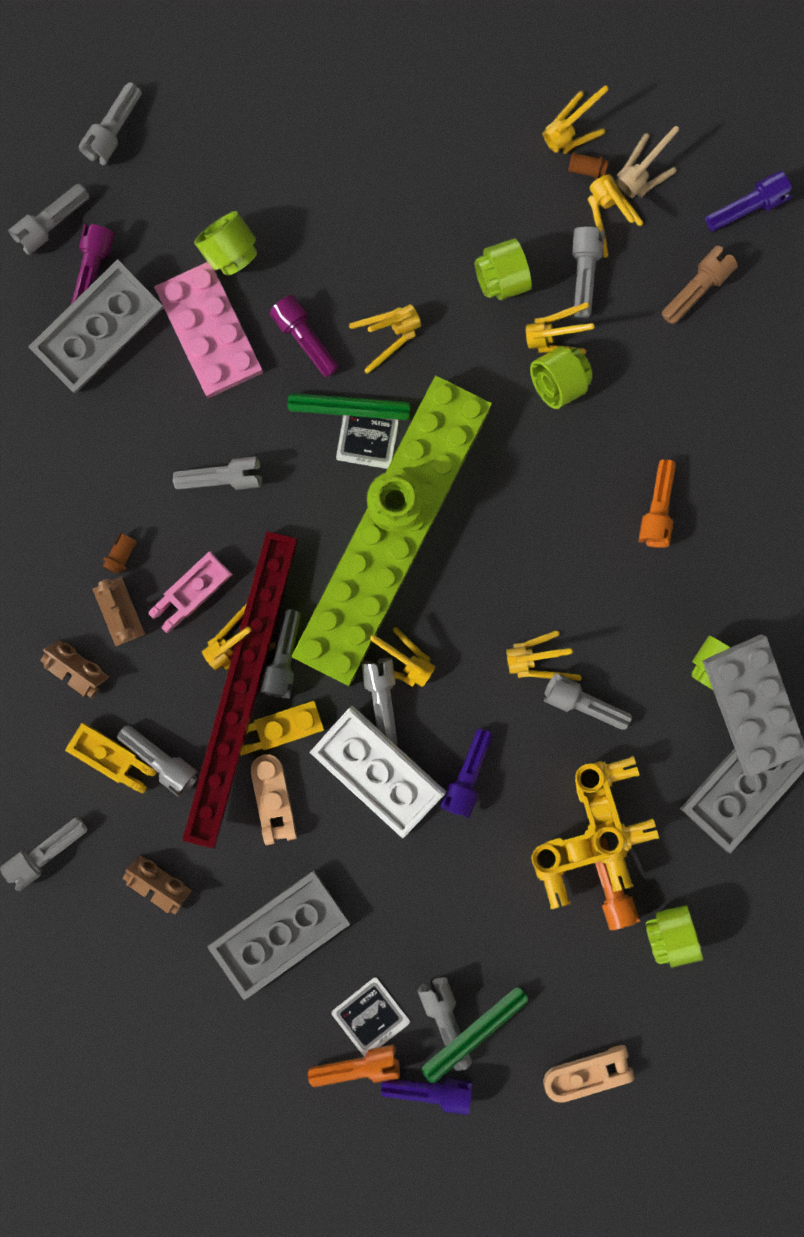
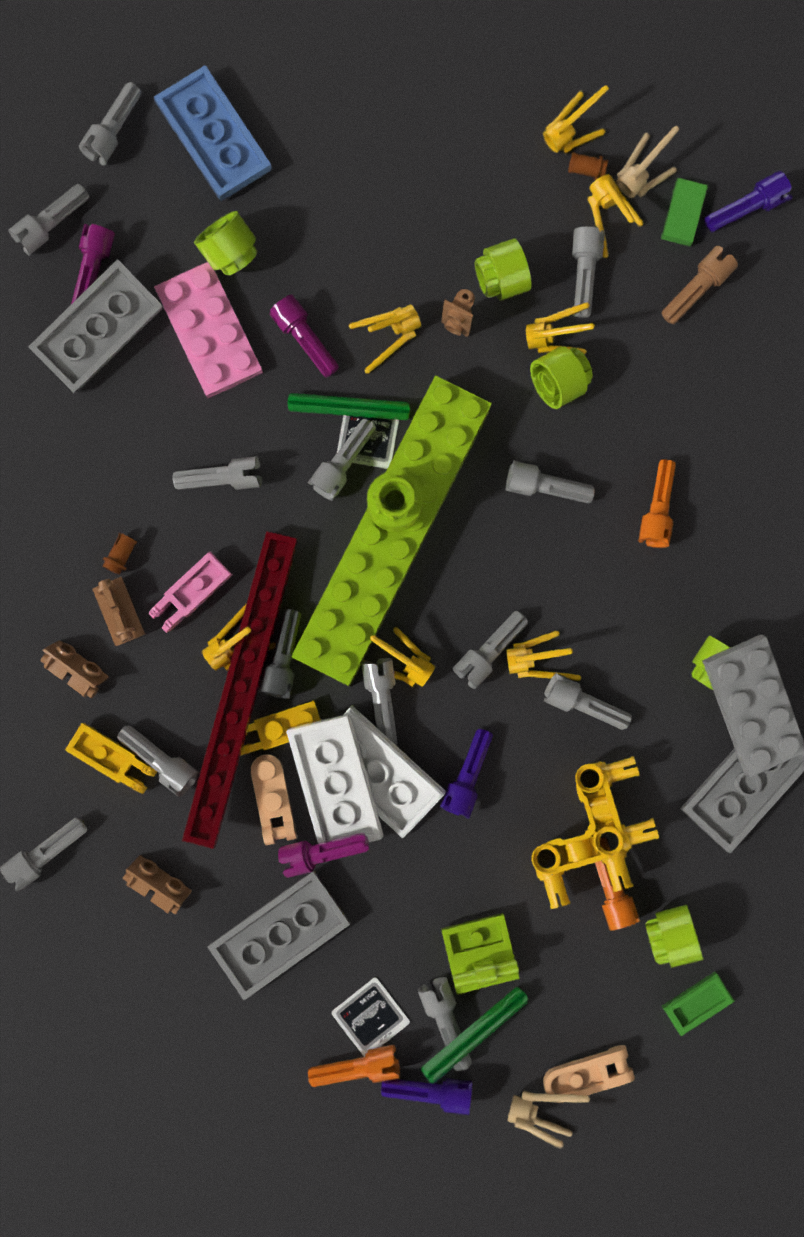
(213, 133): none -> medium blue plate
(305, 856): none -> magenta piece
(331, 475): none -> light grey piece
(334, 779): none -> white plate
(458, 314): none -> medium nougat hinge
(480, 661): none -> light grey piece
(480, 953): none -> lime plate
(524, 1114): none -> tan plant
(528, 479): none -> light grey piece
(684, 212): none -> bright green tile
(698, 1003): none -> bright green tile

